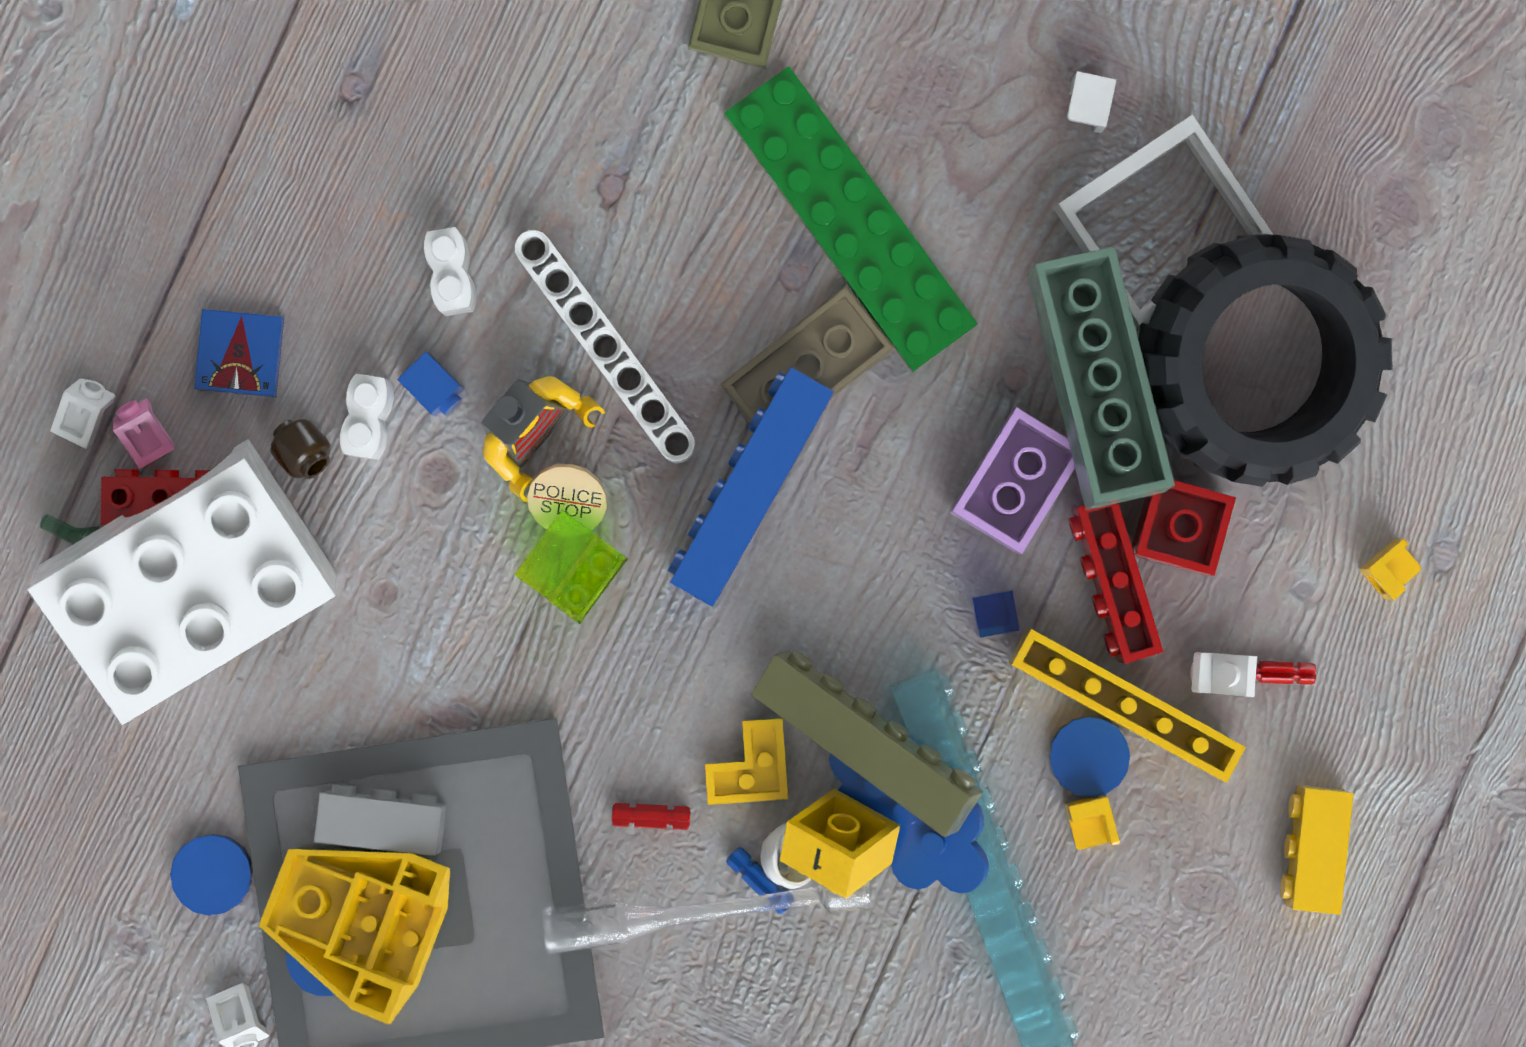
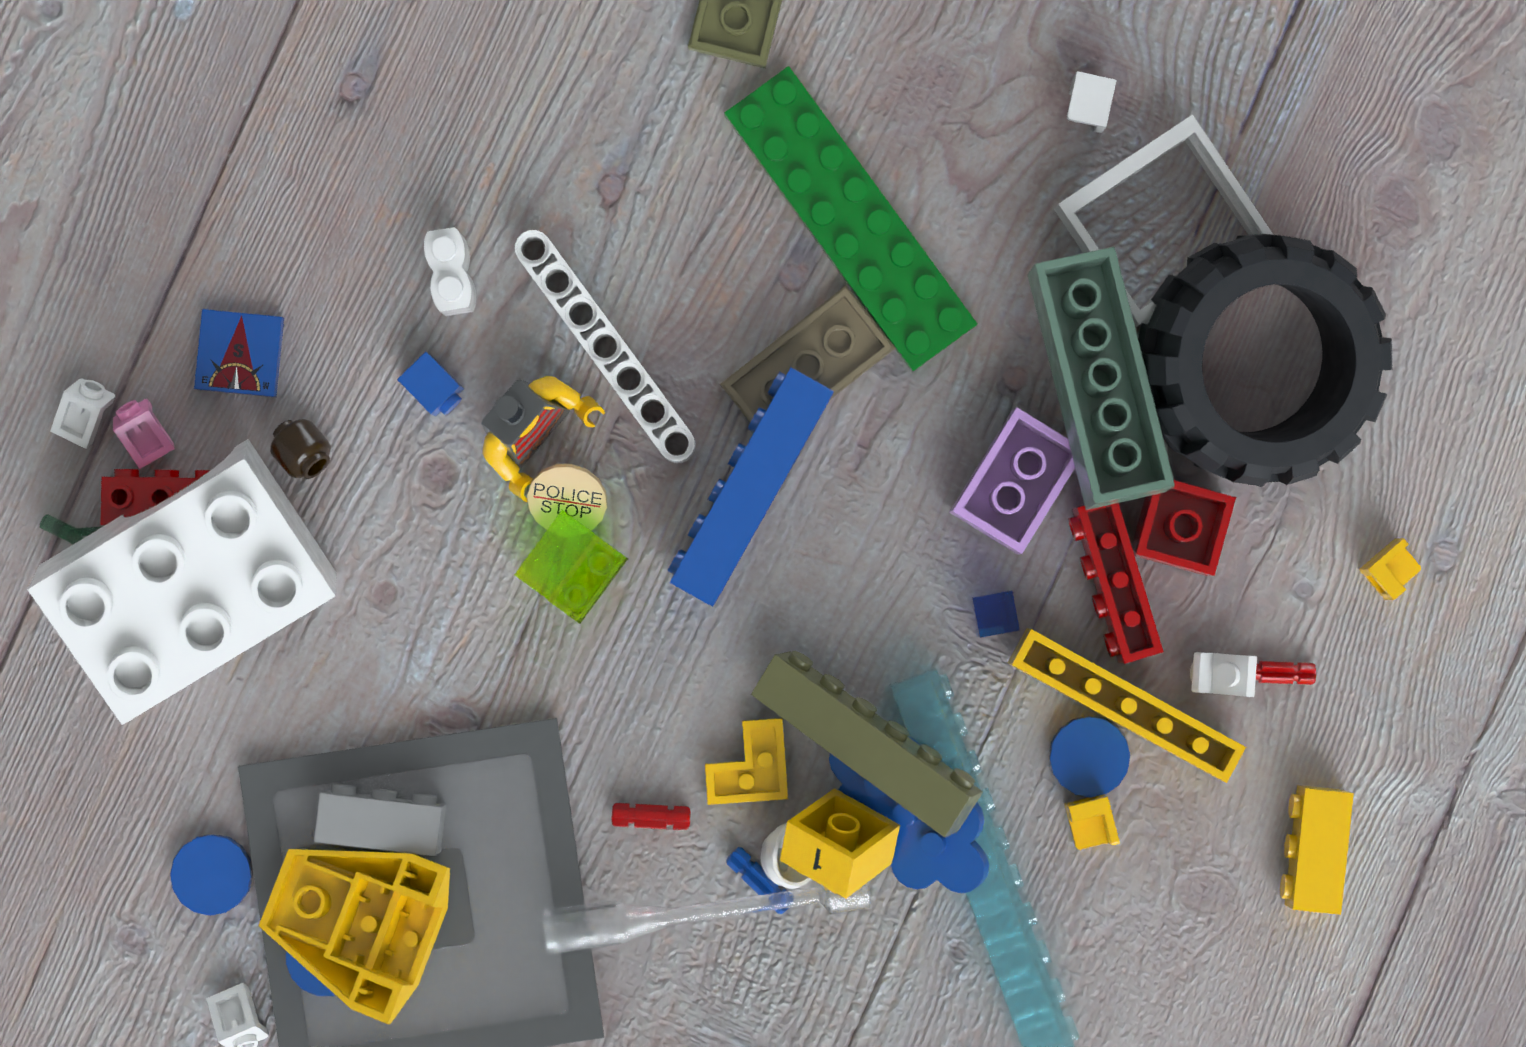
(364, 429): white brick -> none

